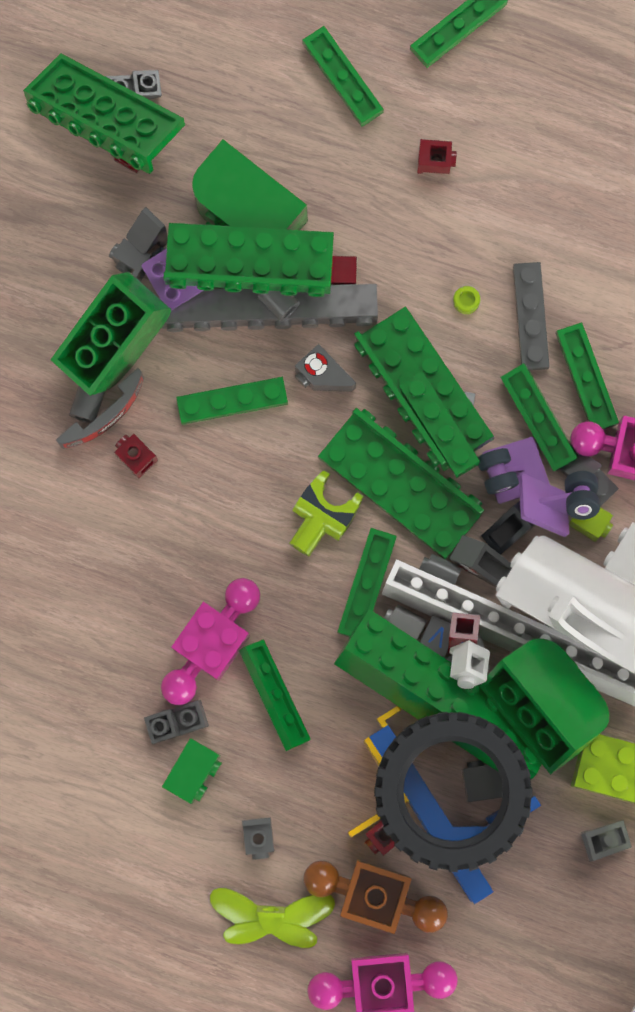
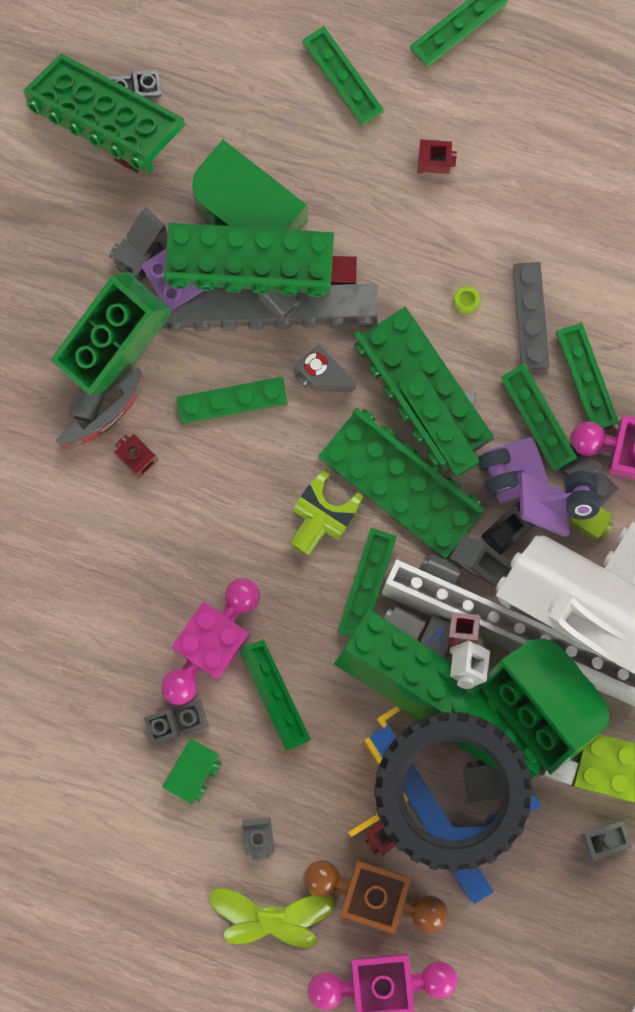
(564, 774): none -> white brick

